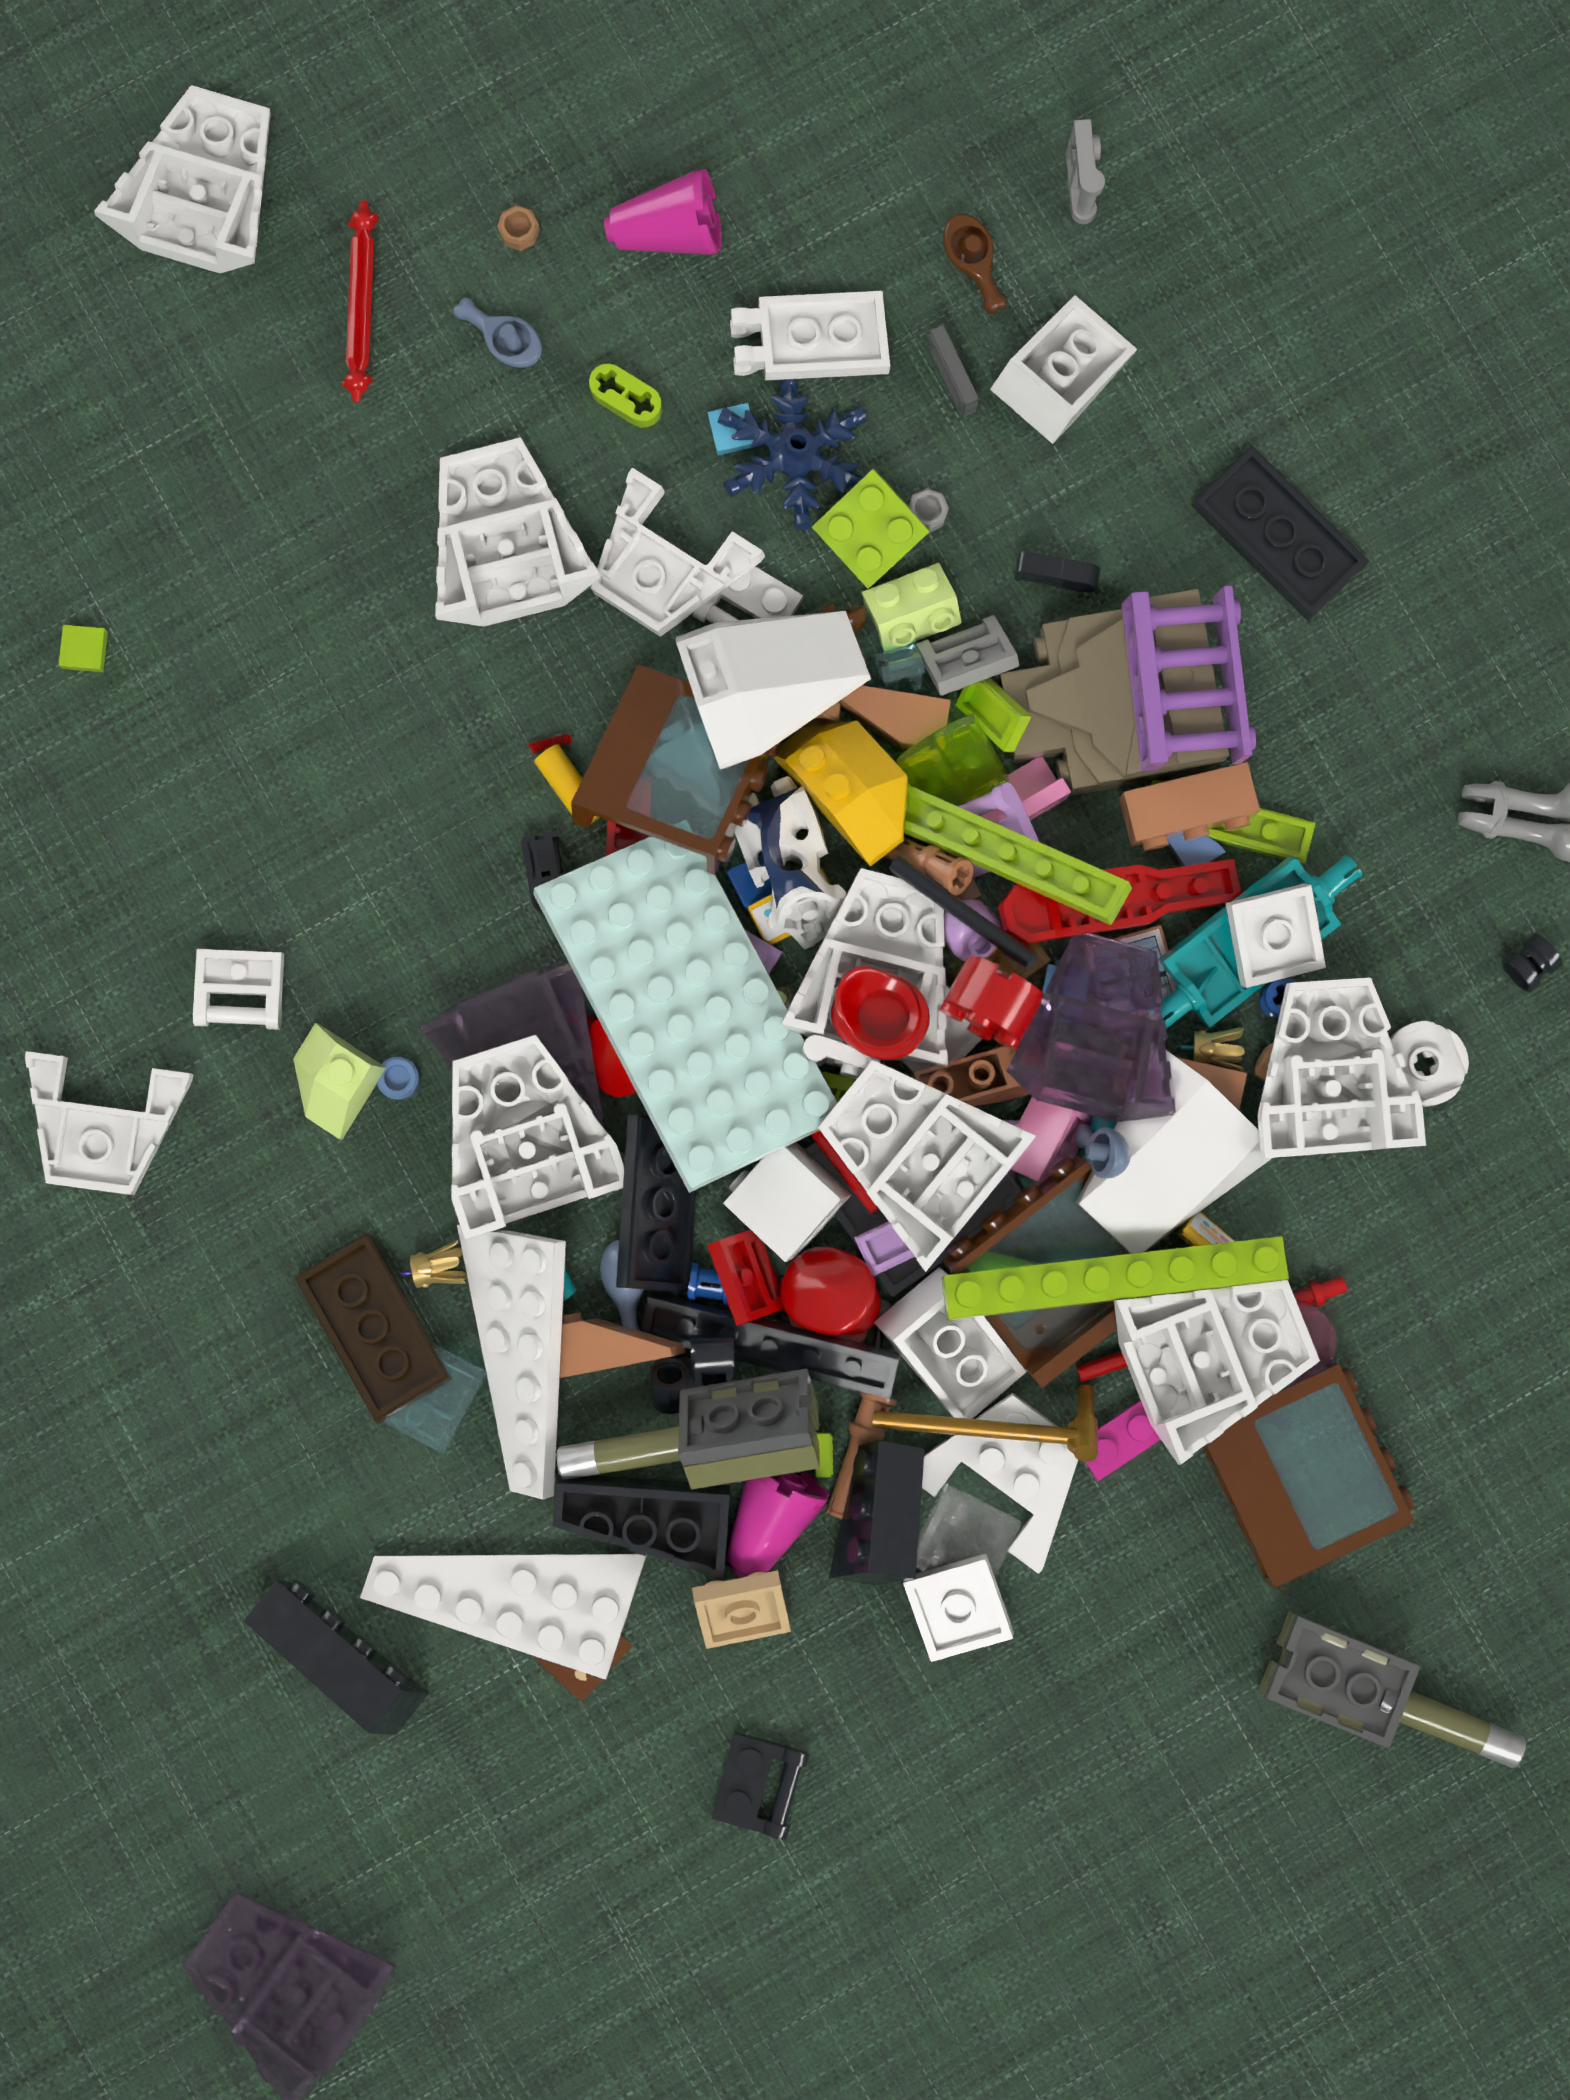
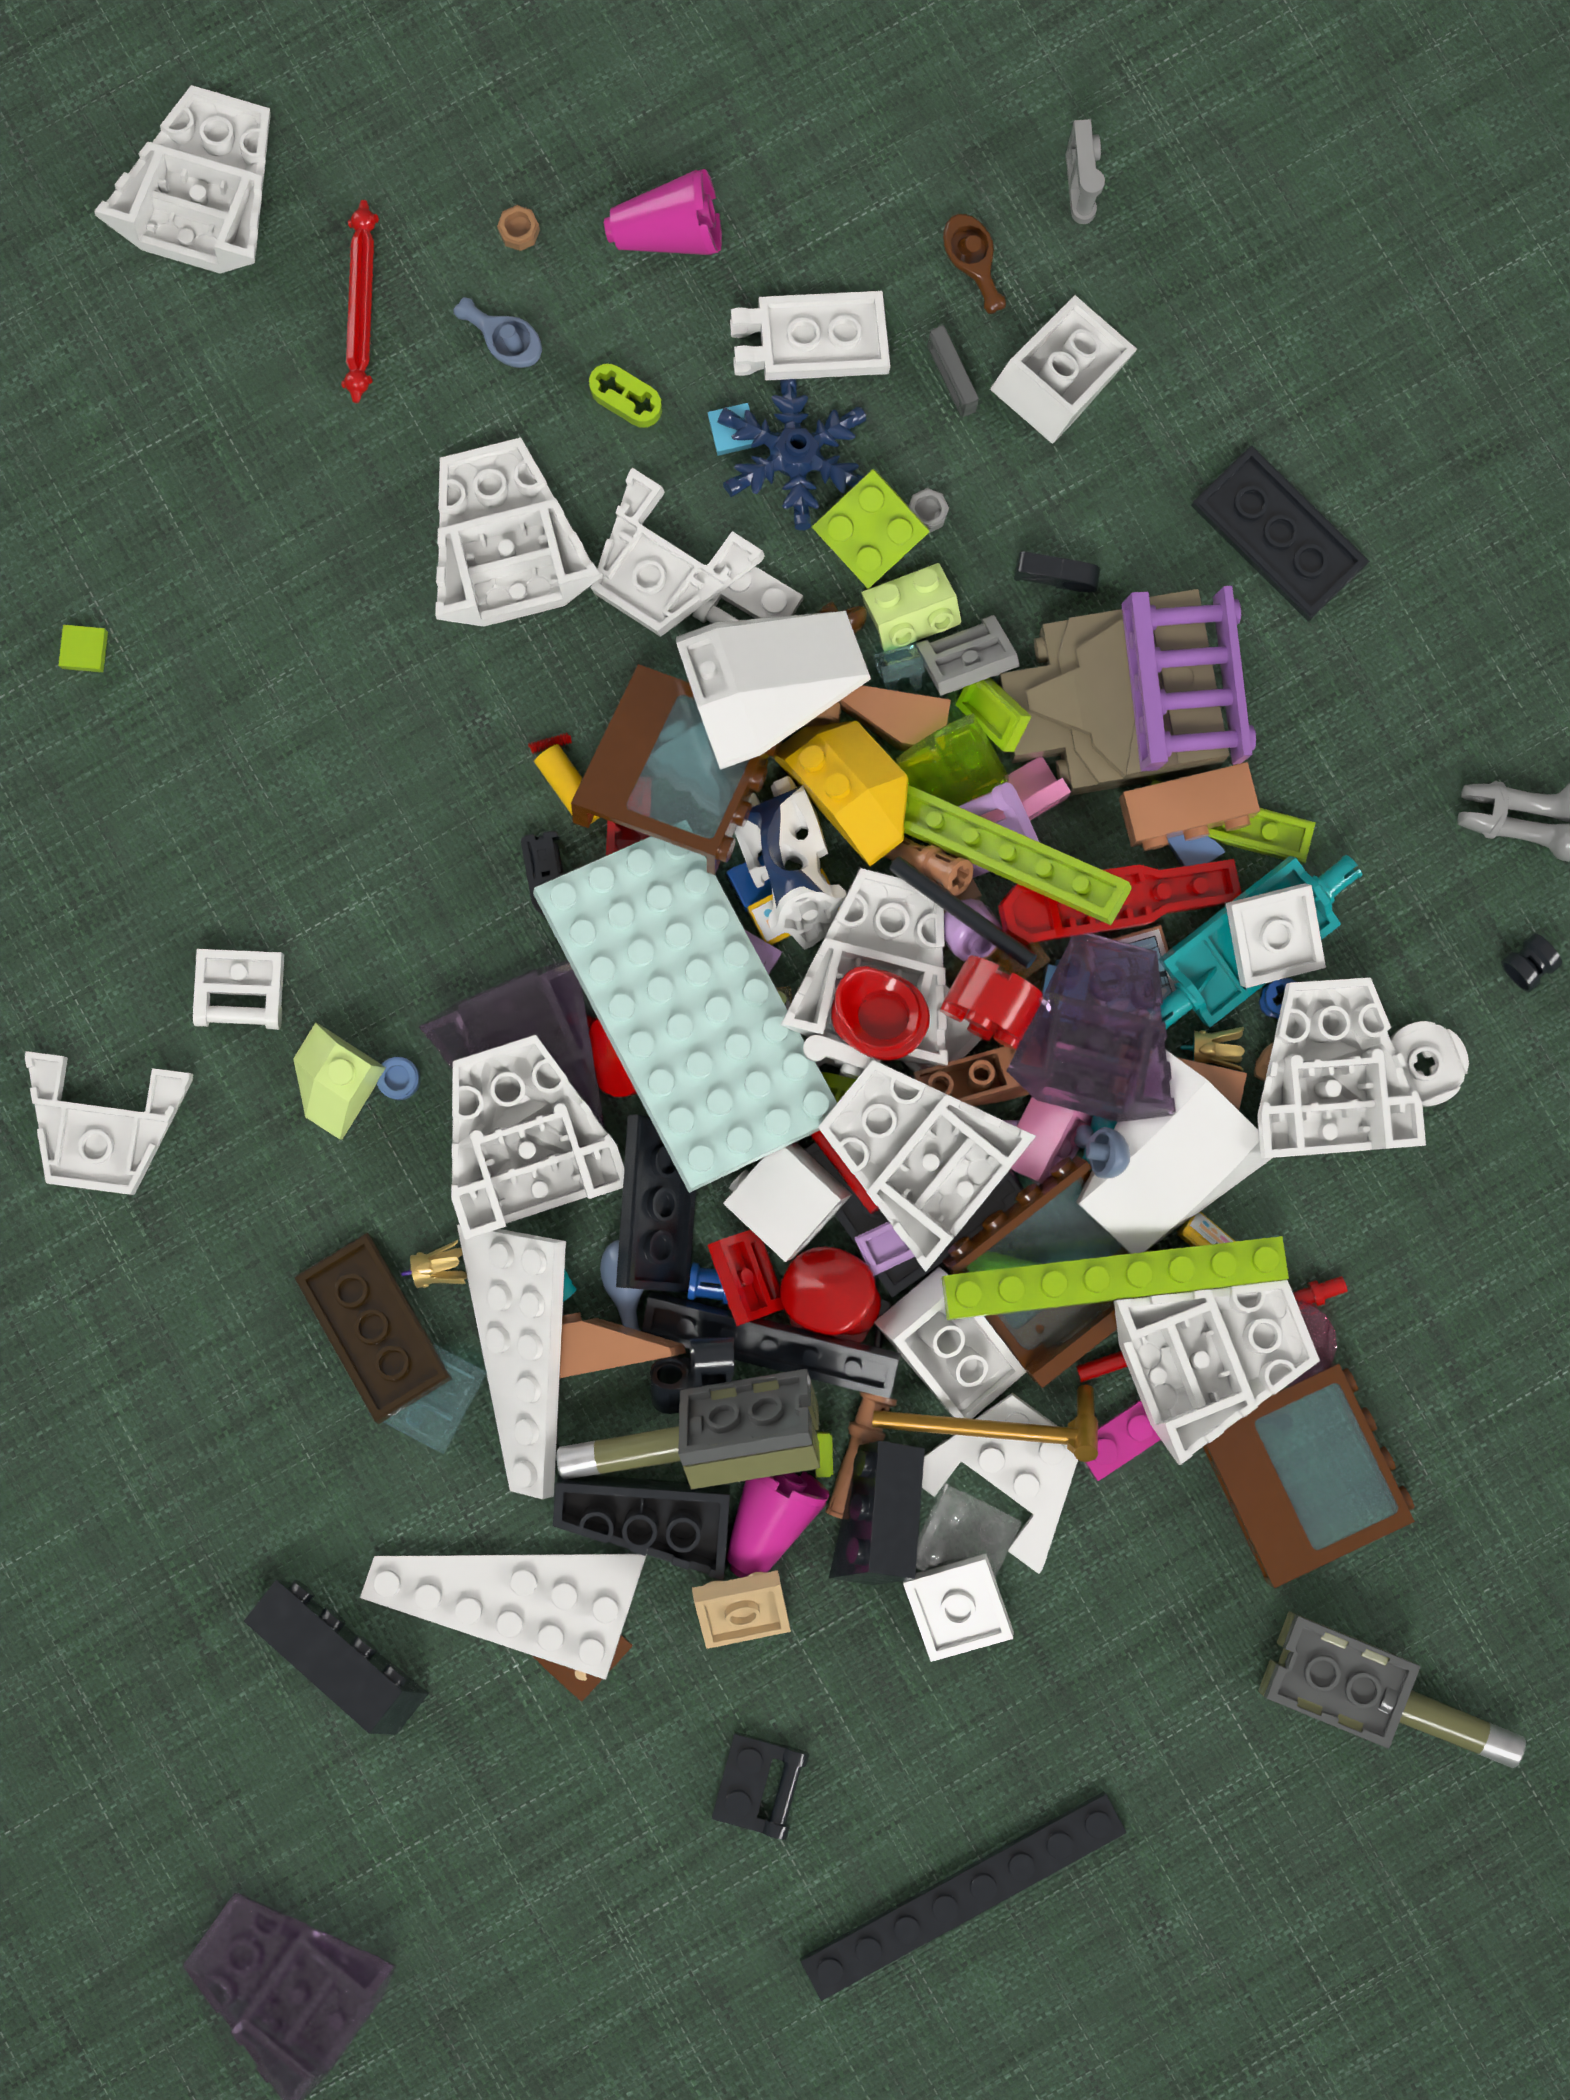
(962, 1896): none -> black plate

